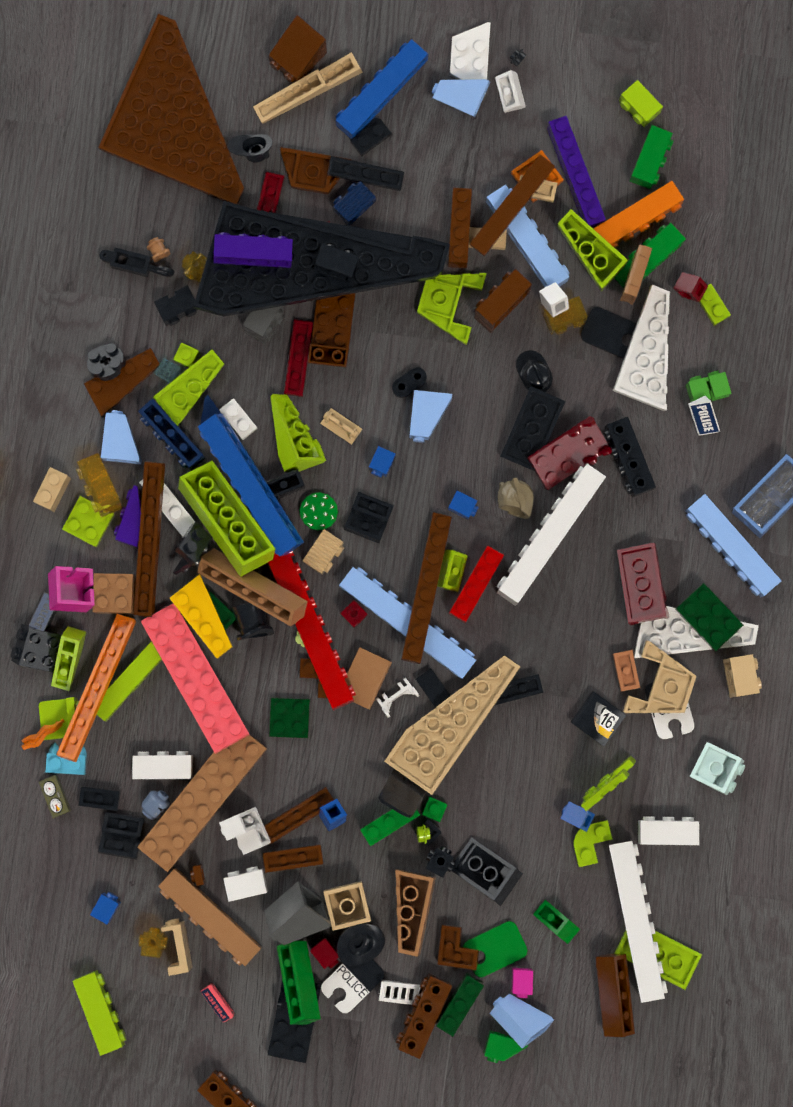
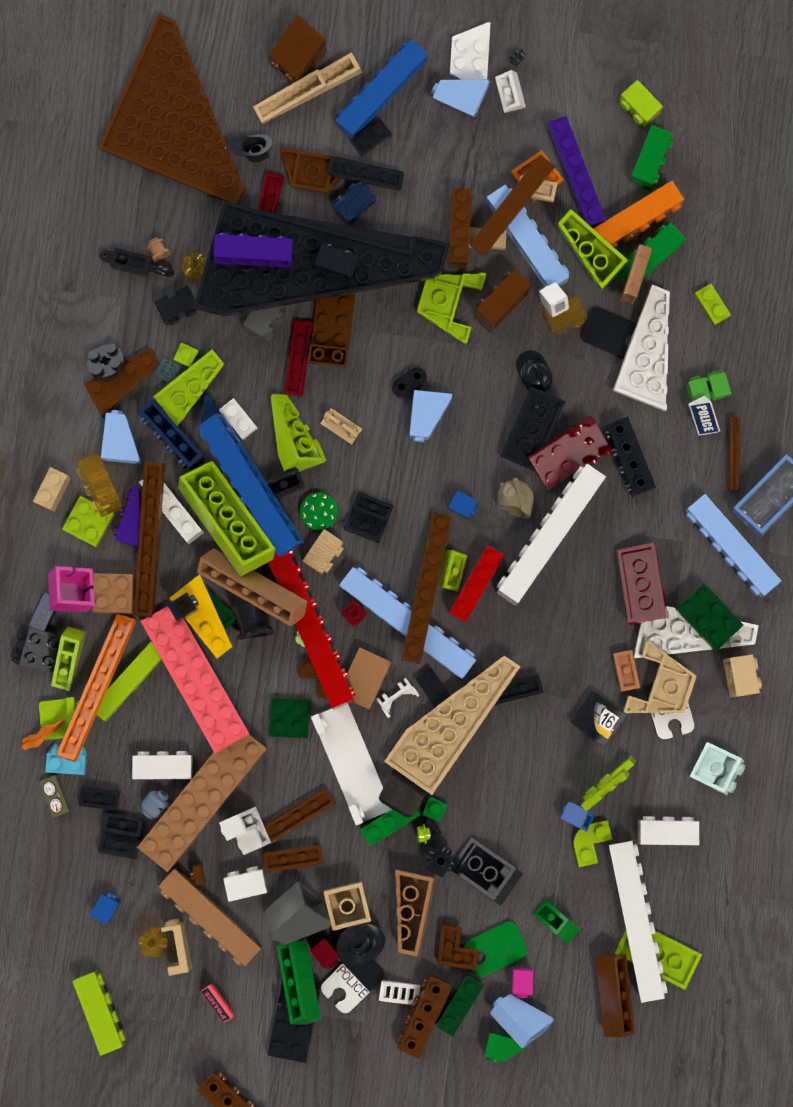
(174, 607): none -> black brick
(191, 547): black bracket -> none
(332, 814): blue brick -> none
(351, 763): none -> white bracket
(381, 462): blue brick -> none
(690, 287): dark red brick -> none
(734, 454): none -> reddish brown axle

